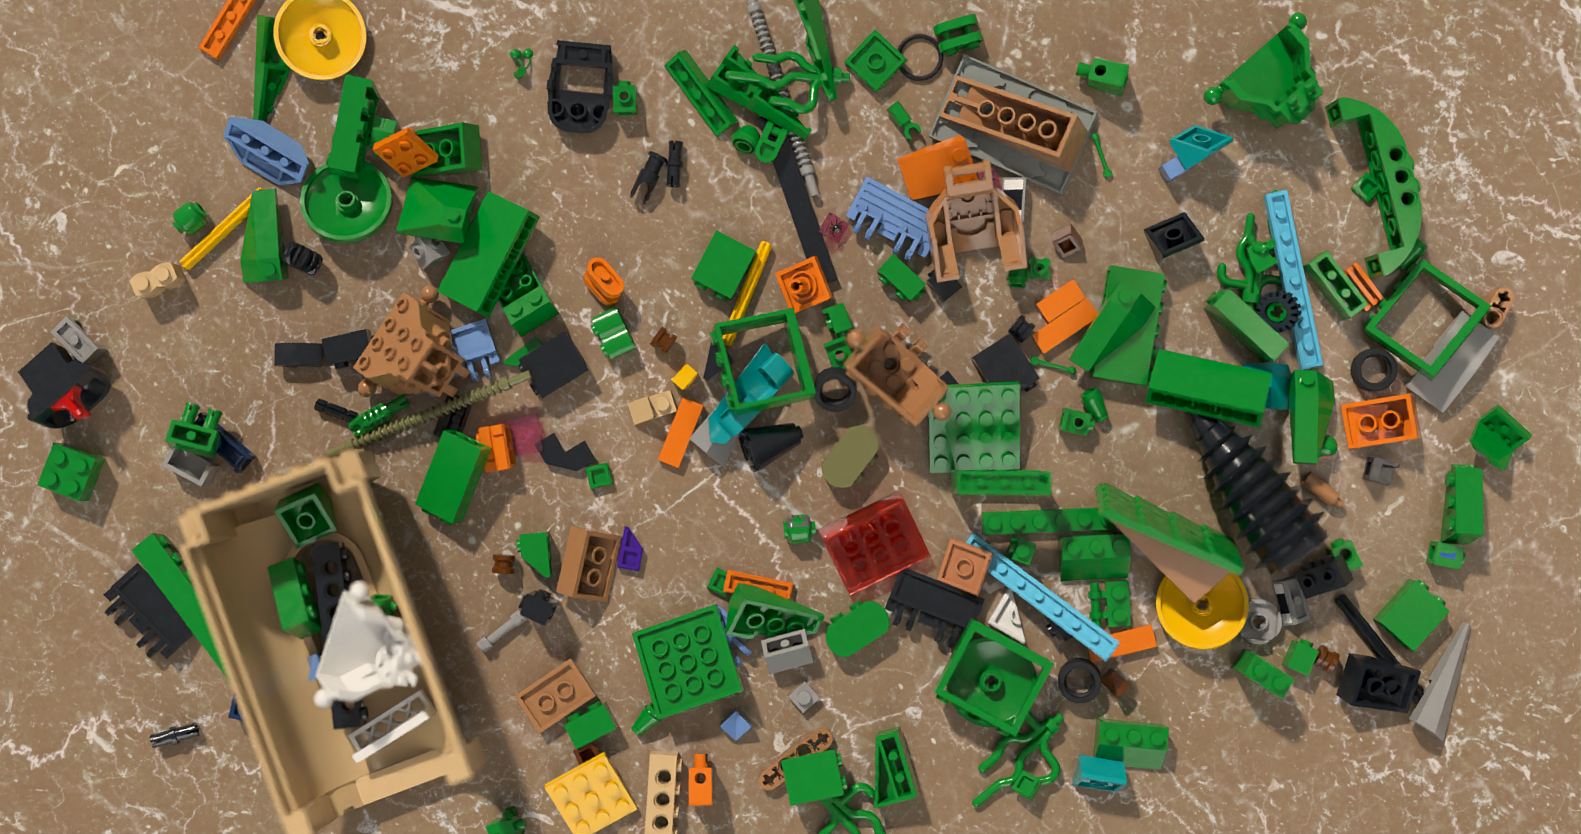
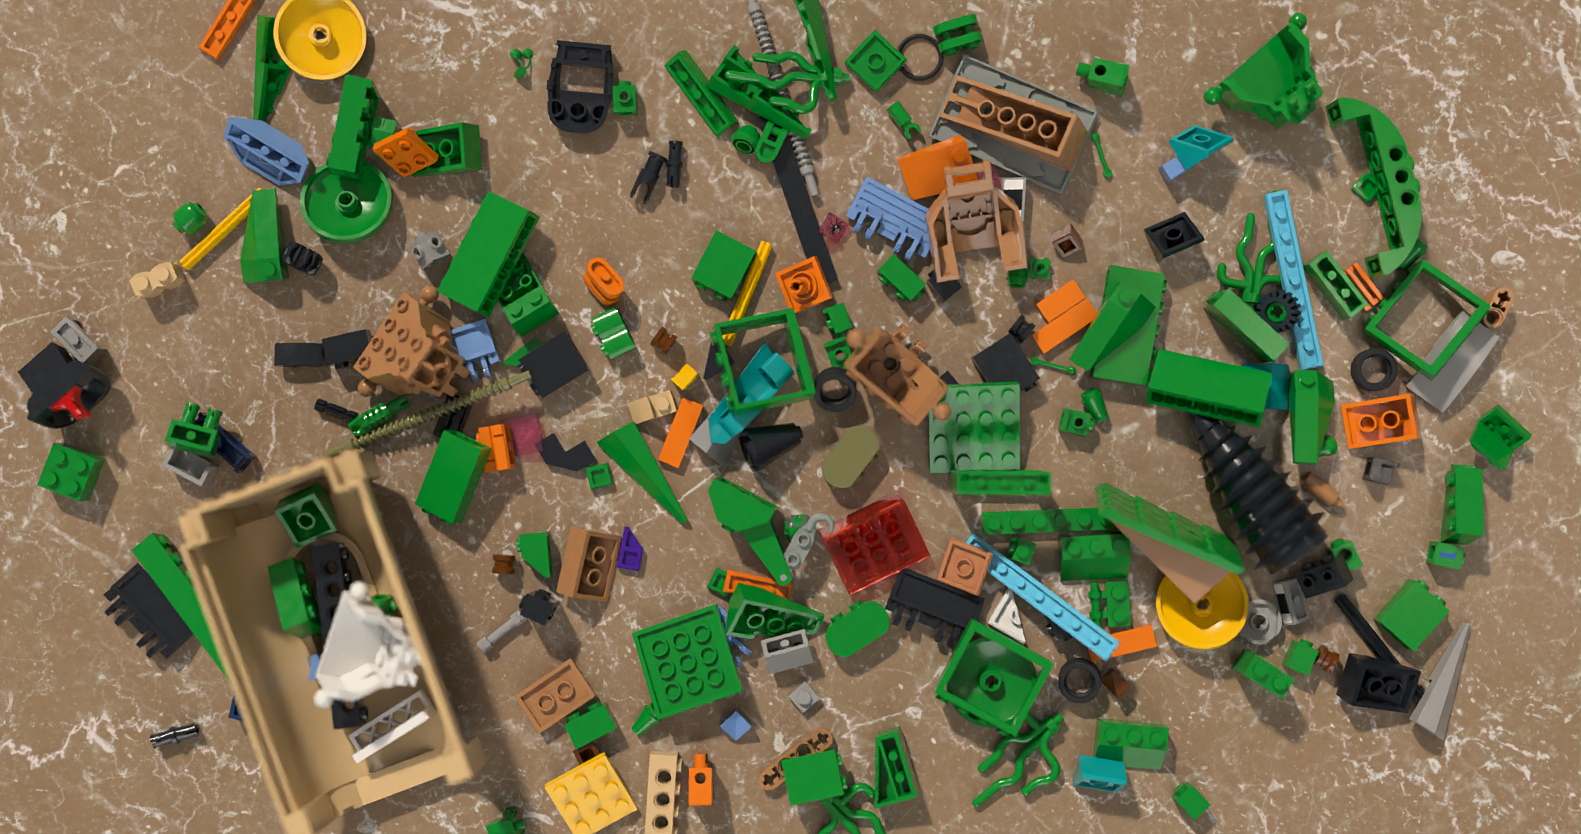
(437, 210): green slope -> none
(634, 456): none -> green wedge
(754, 518): none -> green slope
(1027, 785): green tile -> none
(1190, 800): none -> green brick
(1259, 254): green piece -> none

